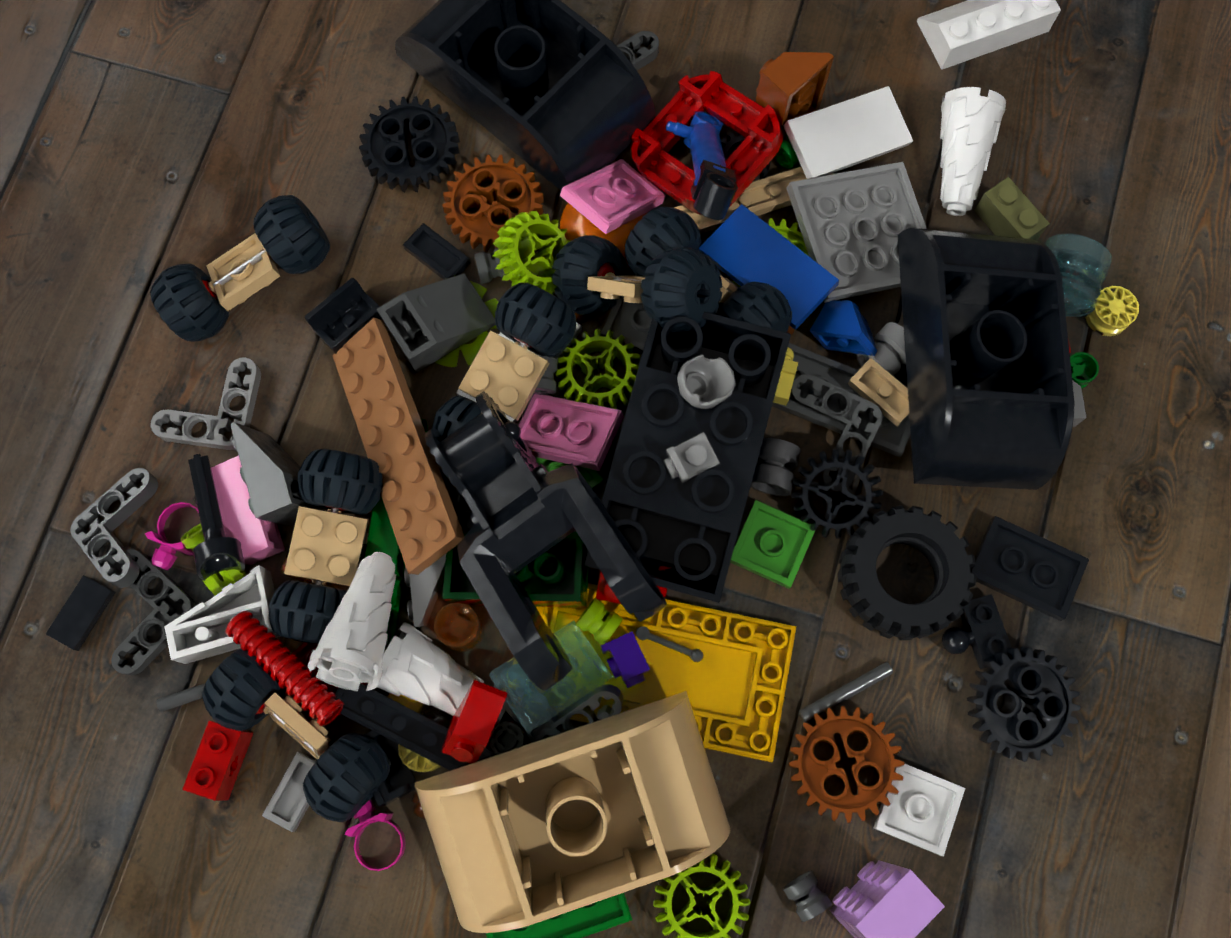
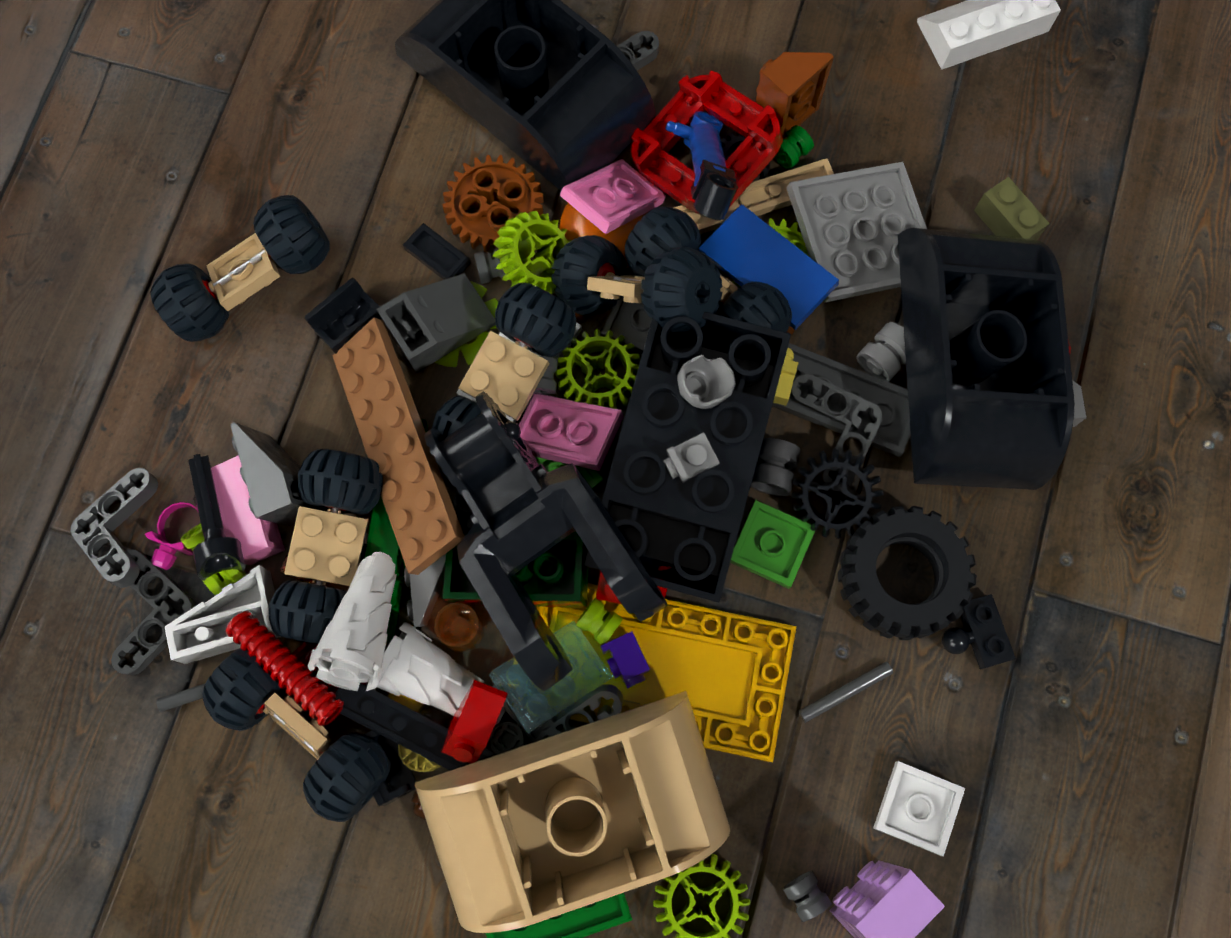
(80, 613): black tile -> none
(217, 424): light grey beam -> none
(217, 762): red brick -> none
(289, 801): light grey tile -> none
(367, 817): dark pink piece -> none
(438, 139): black gear -> none
(643, 633): dark grey hinge -> none
(843, 329): blue slope -> none
(848, 133): white tile -> none
(876, 755): dark orange gear -> none
(883, 390): tan plate -> none
(967, 135): white cone -> none
(1028, 568): black plate -> none
(1044, 682): black gear -> none
(1083, 270): clear light blue wheel -> none
(1084, 368): green wheel -> none
(1113, 311): light yellow wheel -> none

